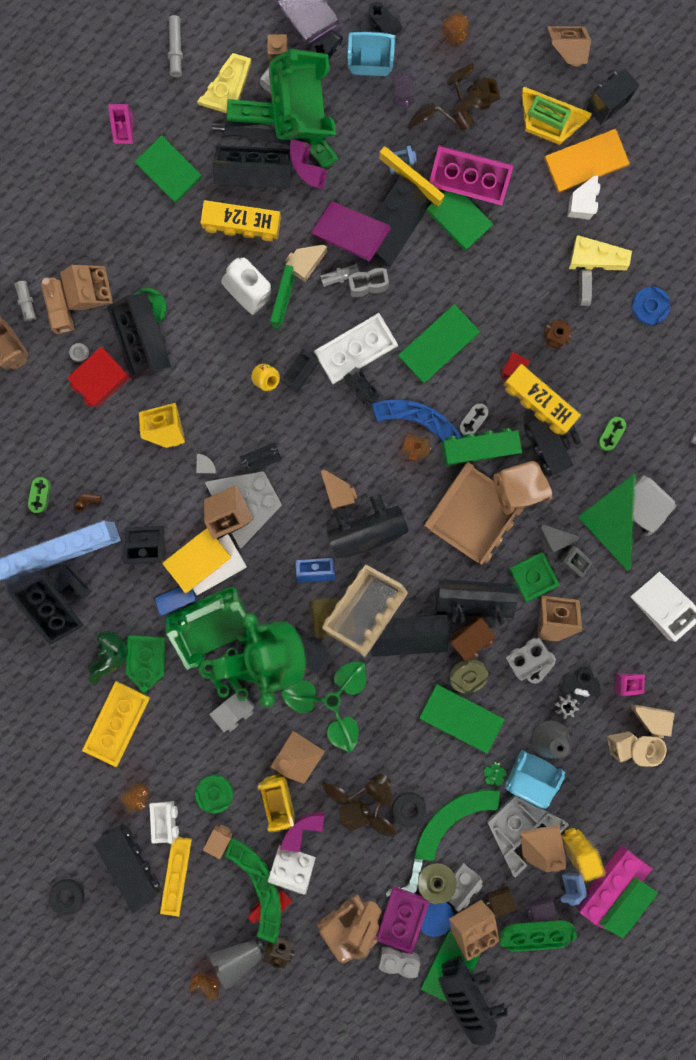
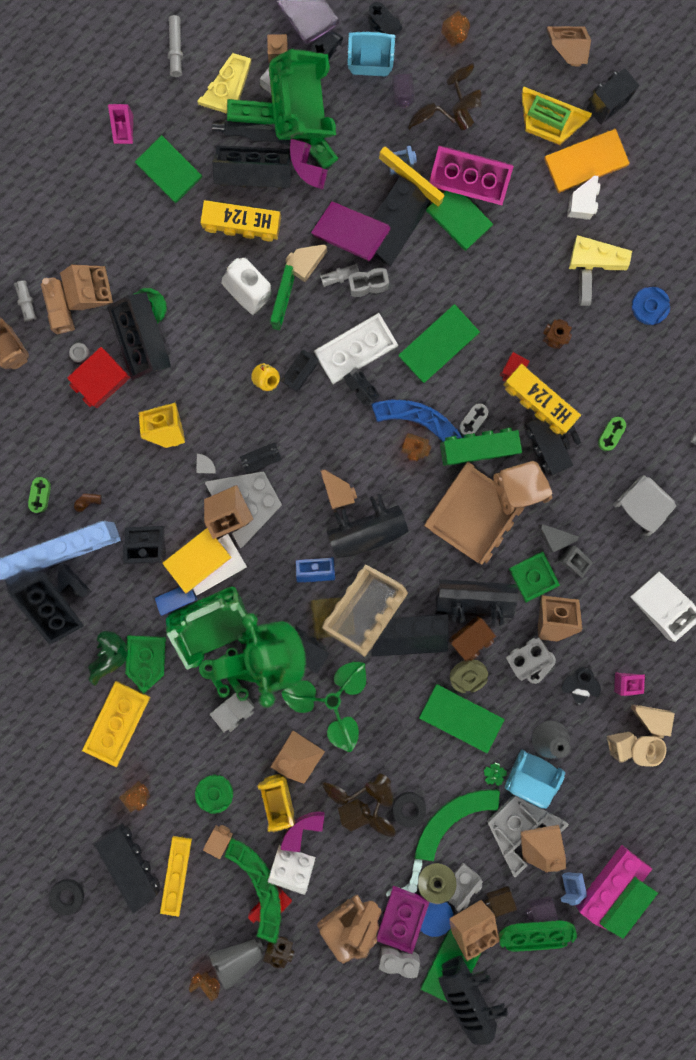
(163, 822): white bracket -> none
(489, 91): dark brown brick -> none
(563, 701): light grey gear -> none
(582, 854): yellow brick -> none
(613, 520): green tile -> none

